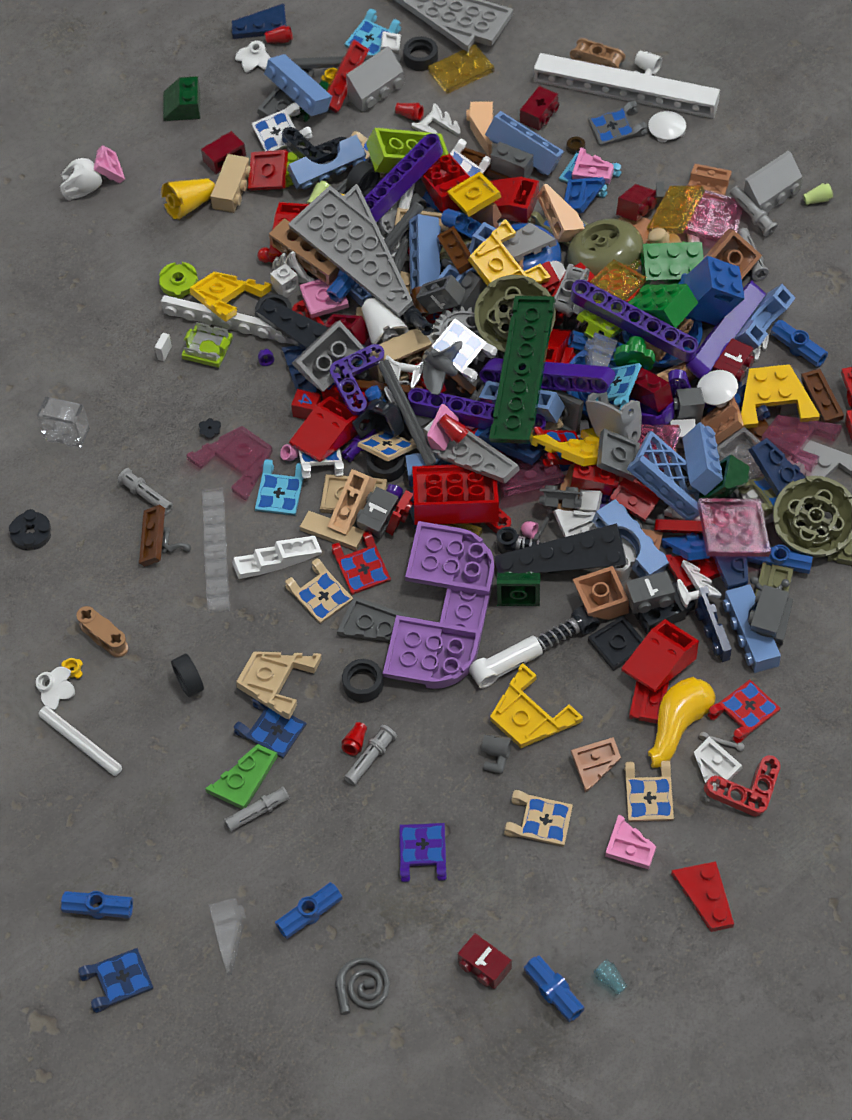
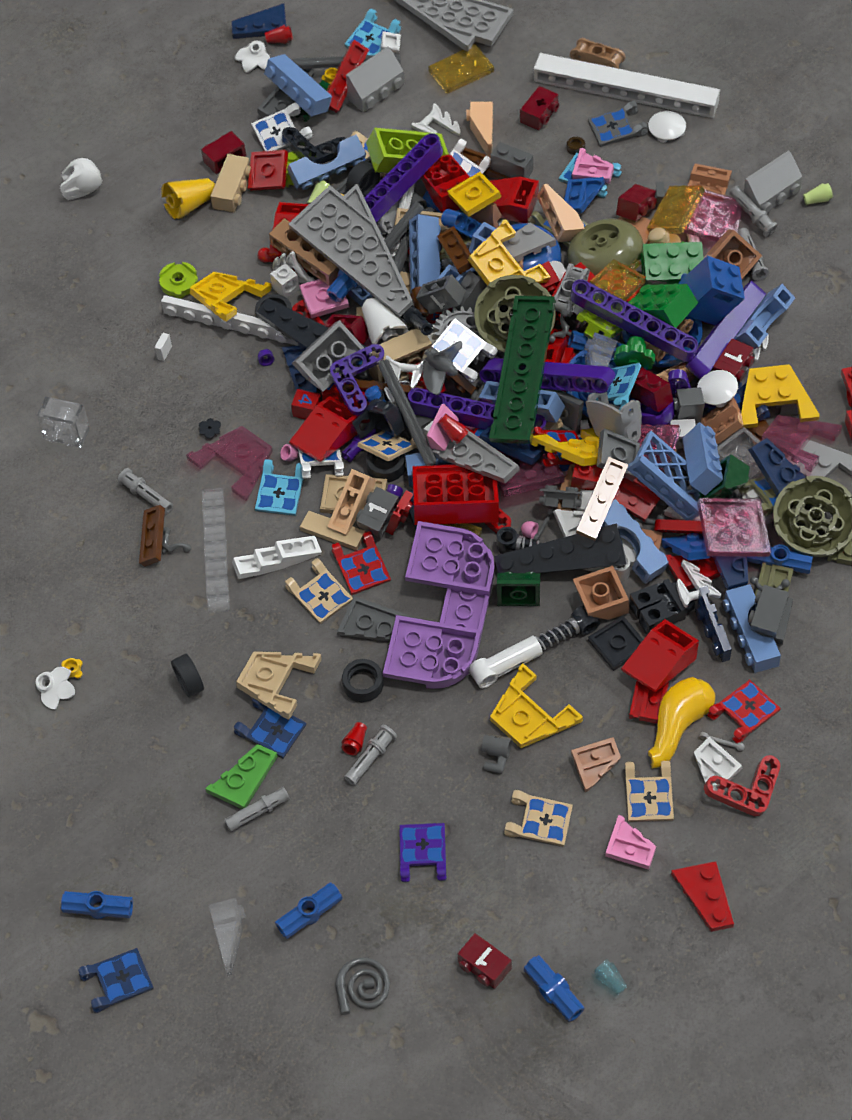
(28, 520): black plate -> none
(80, 741): white axle -> none
(102, 631): medium nougat piece -> none
(108, 164): bright pink wing -> none
(182, 100): dark green slope -> none
(206, 344): piece -> none
(410, 110): red cone -> none
(420, 43): black tyre -> none
(514, 134): medium blue brick -> none
(564, 313): none -> dark grey piece
(601, 498): none -> plate
(648, 62): white piece -> none
(650, 592): dark grey brick -> none
(799, 343): blue piece -> none
(822, 396): reddish brown plate -> none

